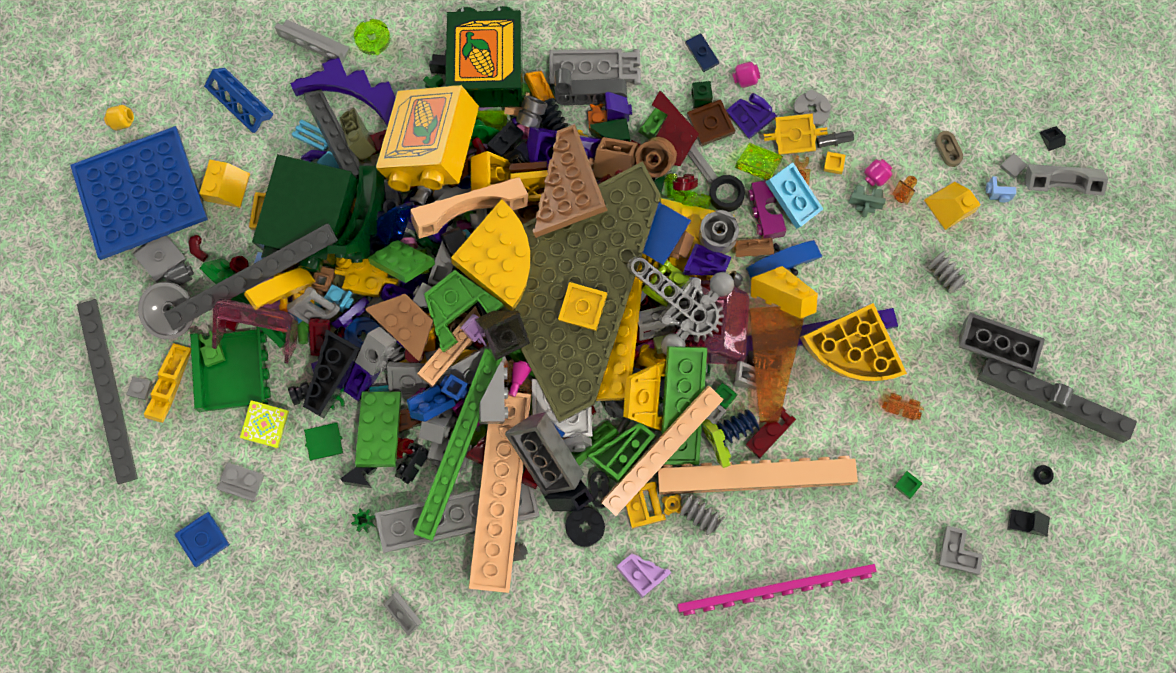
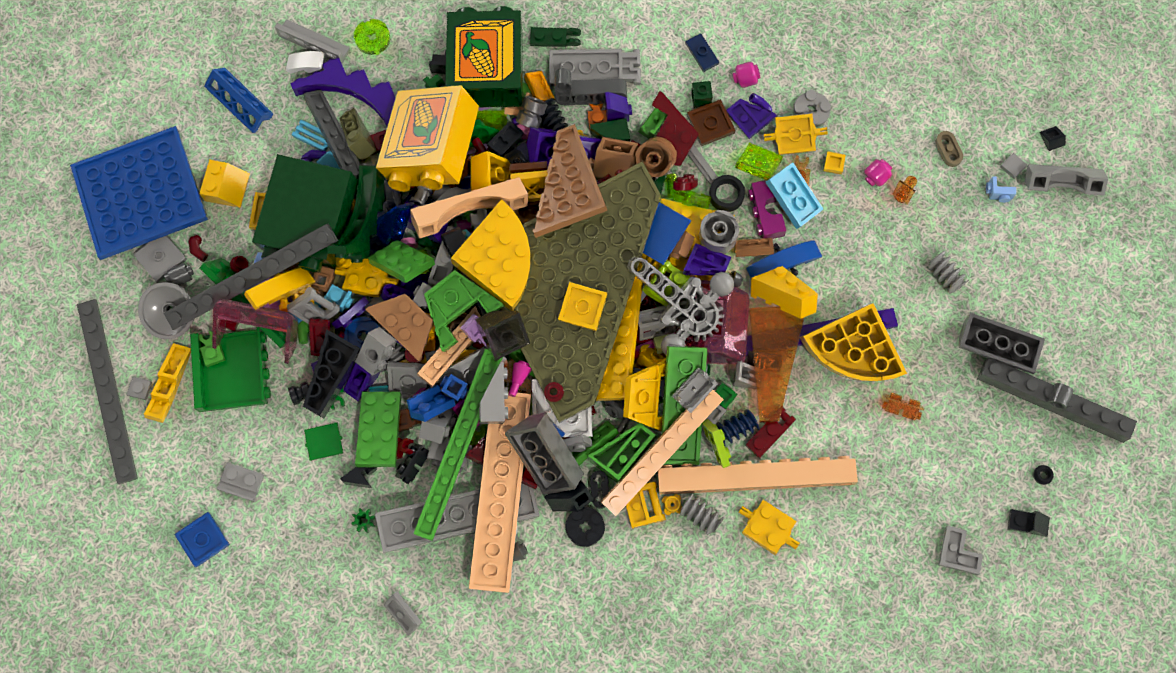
(119, 117): yellow head -> none
(264, 424): neon yellow tile -> none
(307, 61): none -> white slope
(554, 37): none -> dark green hinge
(554, 398): none -> dark red plate
(641, 574): lavender wing -> none
(694, 390): none -> light grey hinge
(769, 527): none -> yellow plate
(785, 588): dark pink plate -> none
(834, 139): dark grey axle -> none
(866, 202): sand green hips -> none
(908, 485): green plate -> none
(952, 204): yellow slope -> none

